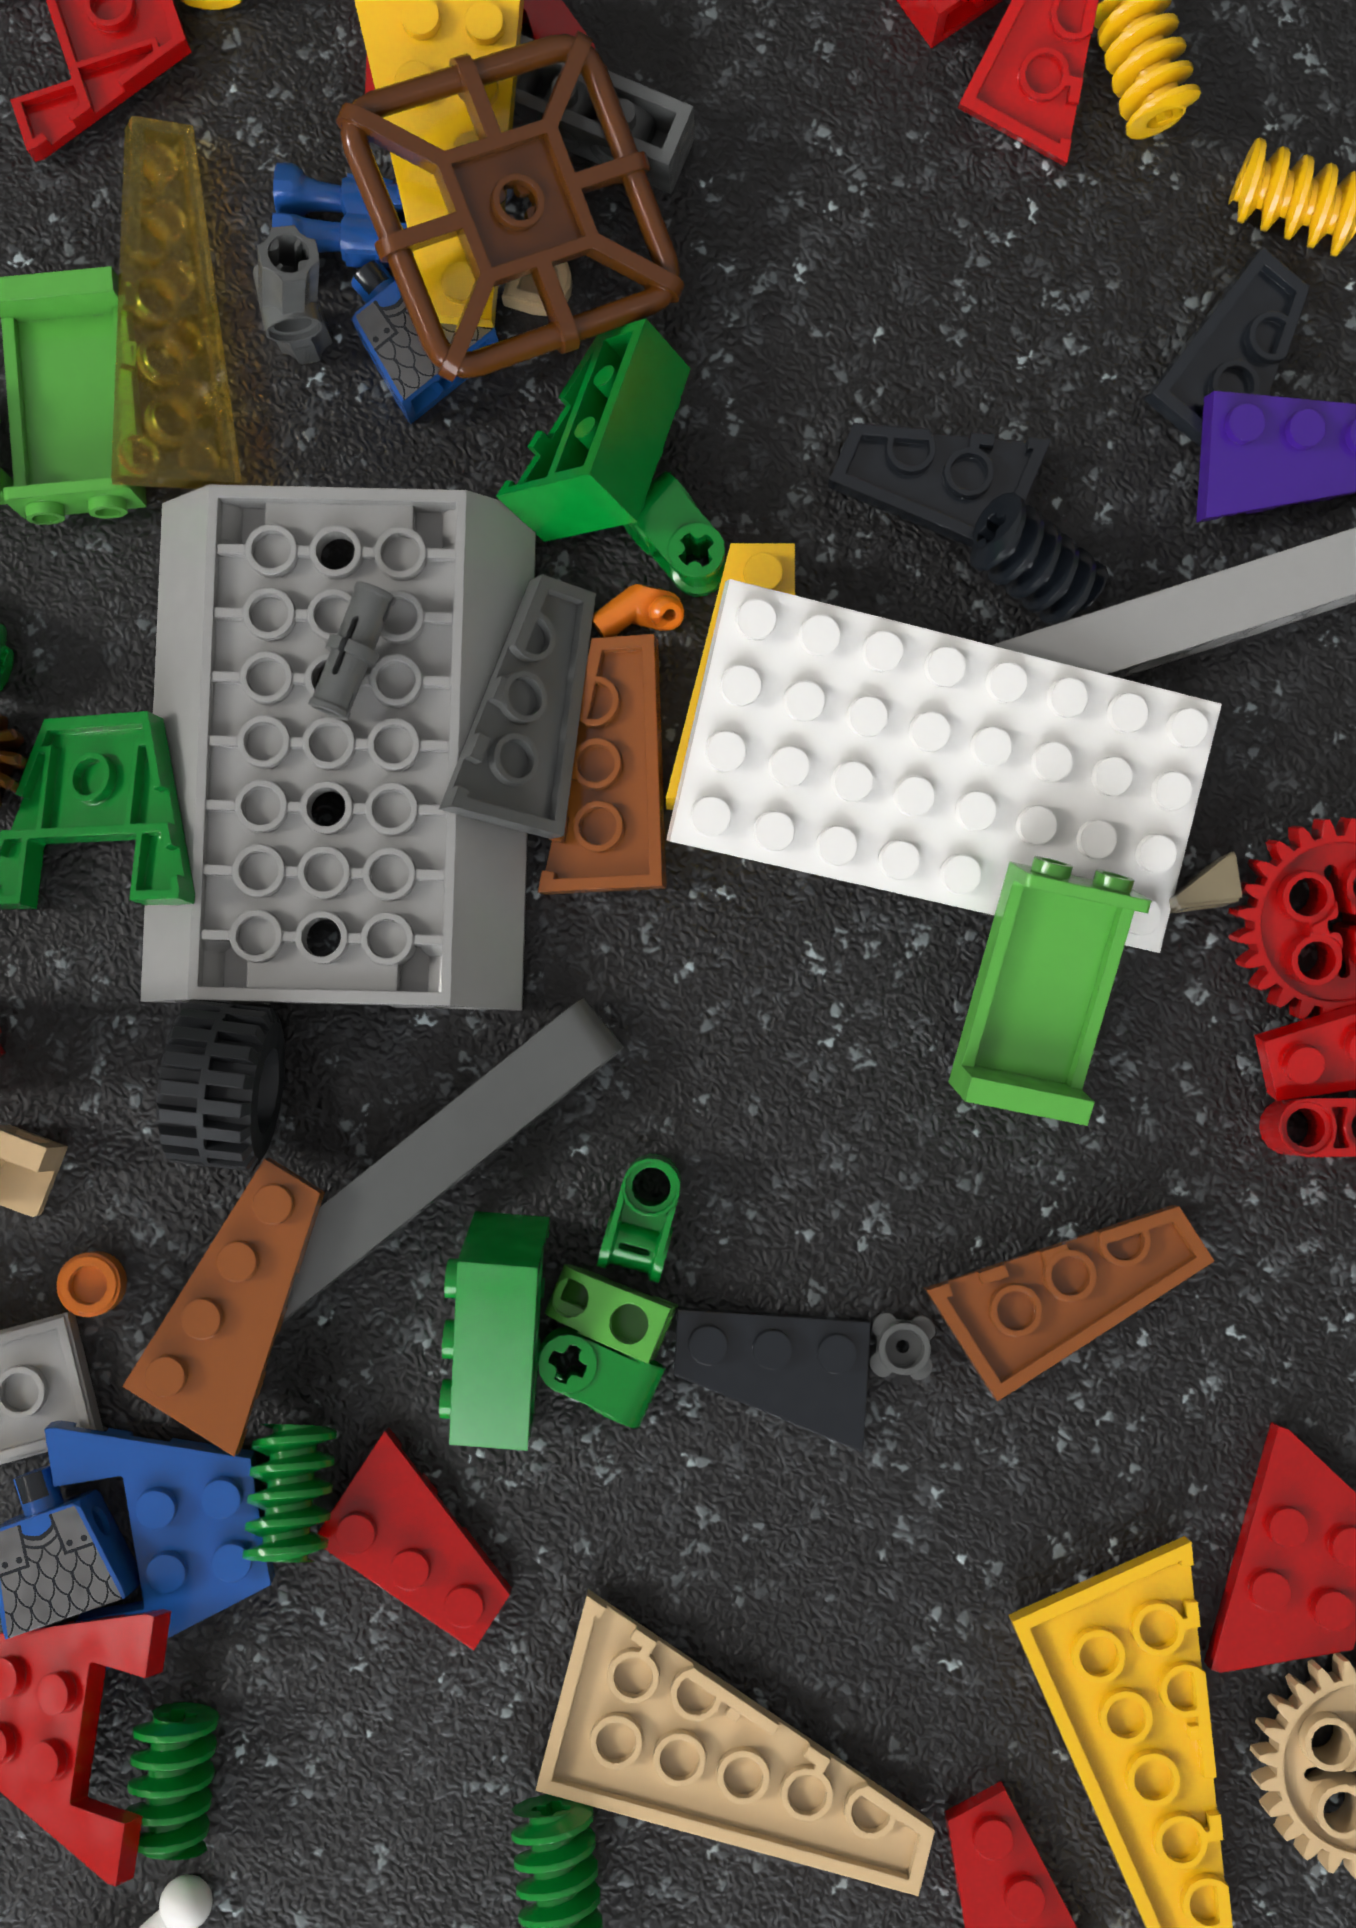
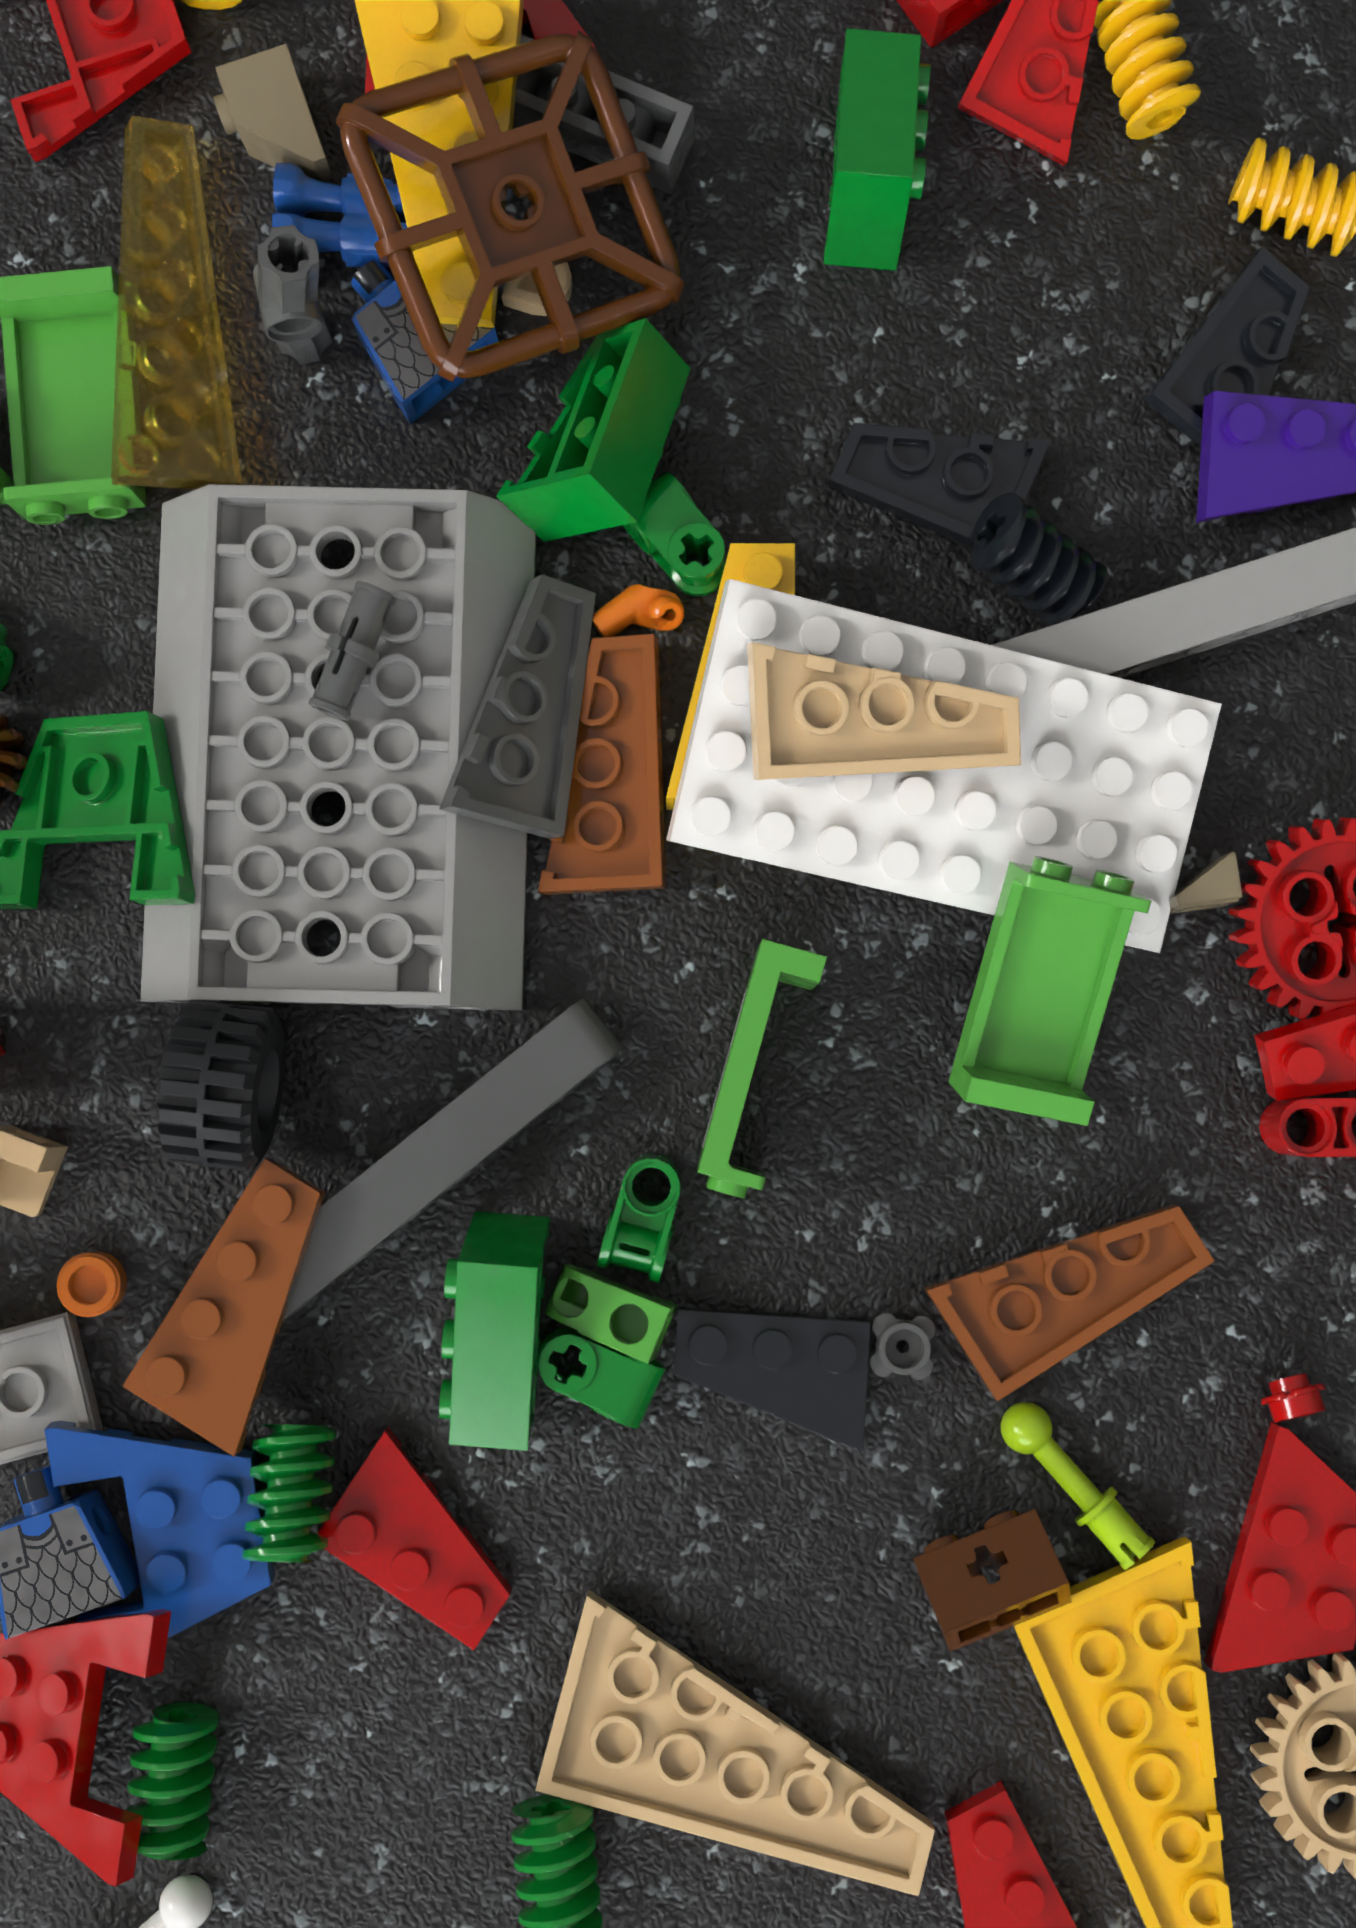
(271, 112): none -> dark tan slope
(771, 964): none -> bright green panel
(854, 719): none -> tan wing
(876, 148): none -> green wedge
(962, 1597): none -> reddish brown brick
(1029, 1431): none -> lime pin
(1294, 1398): none -> red plate

